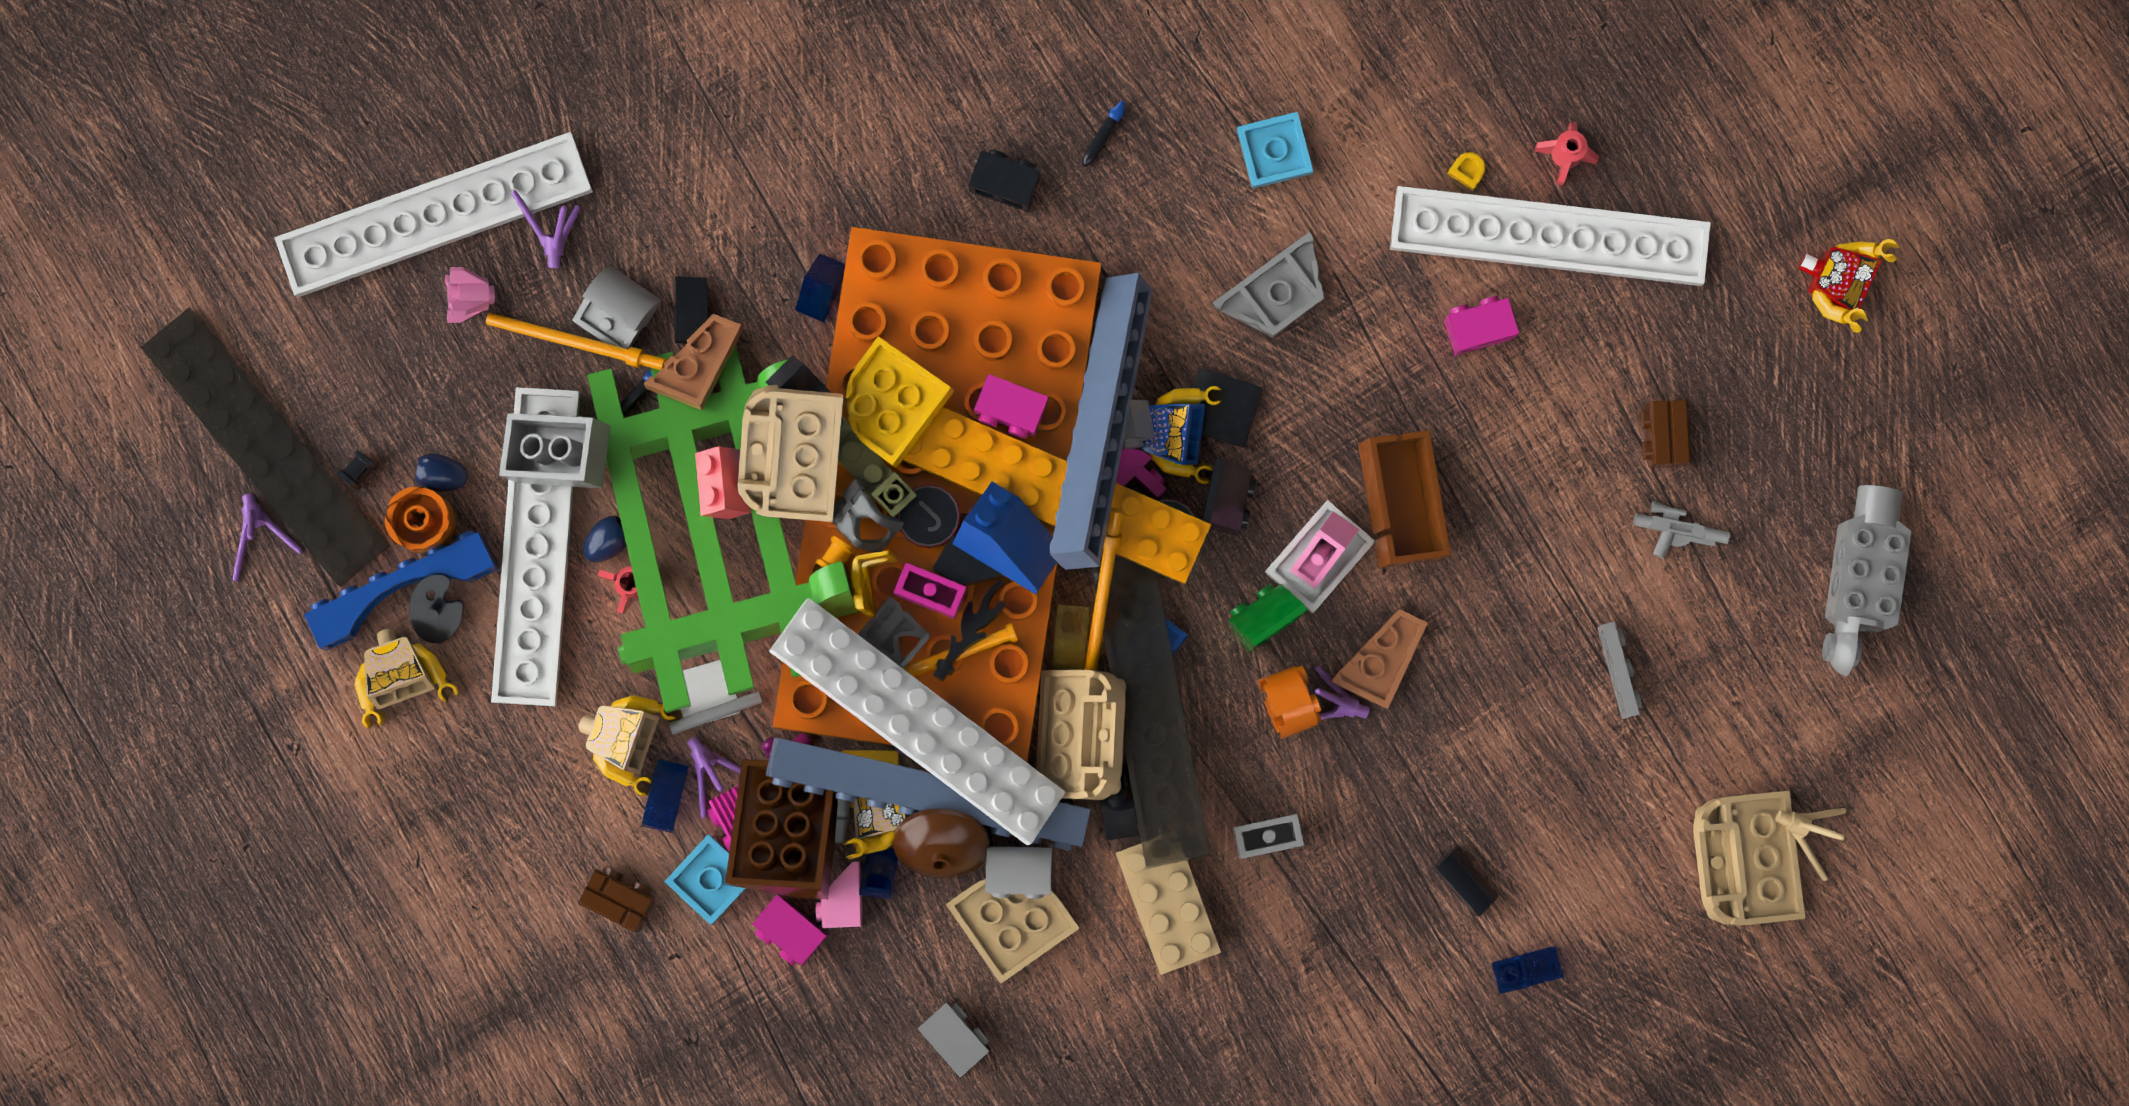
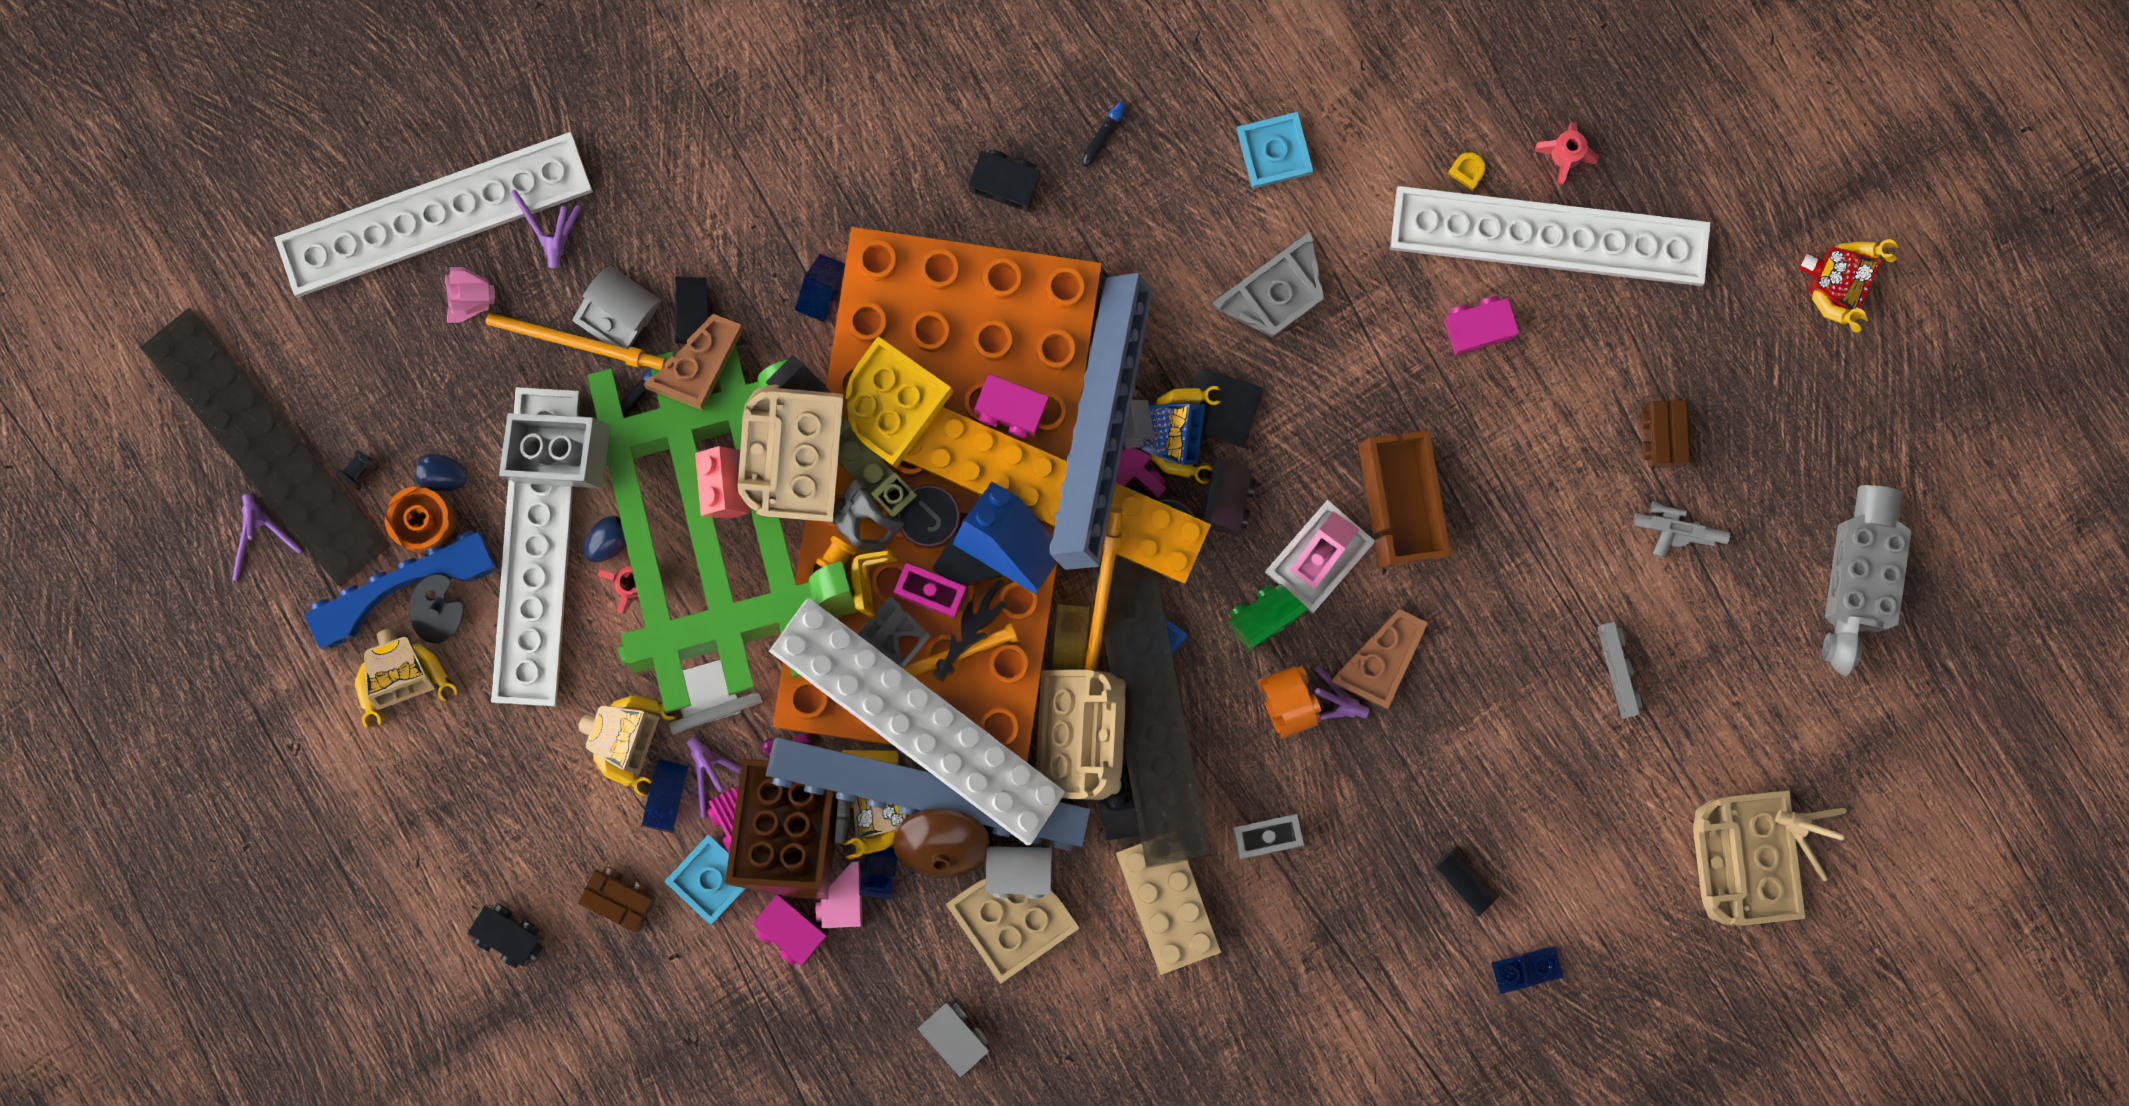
(514, 940): none -> black brick

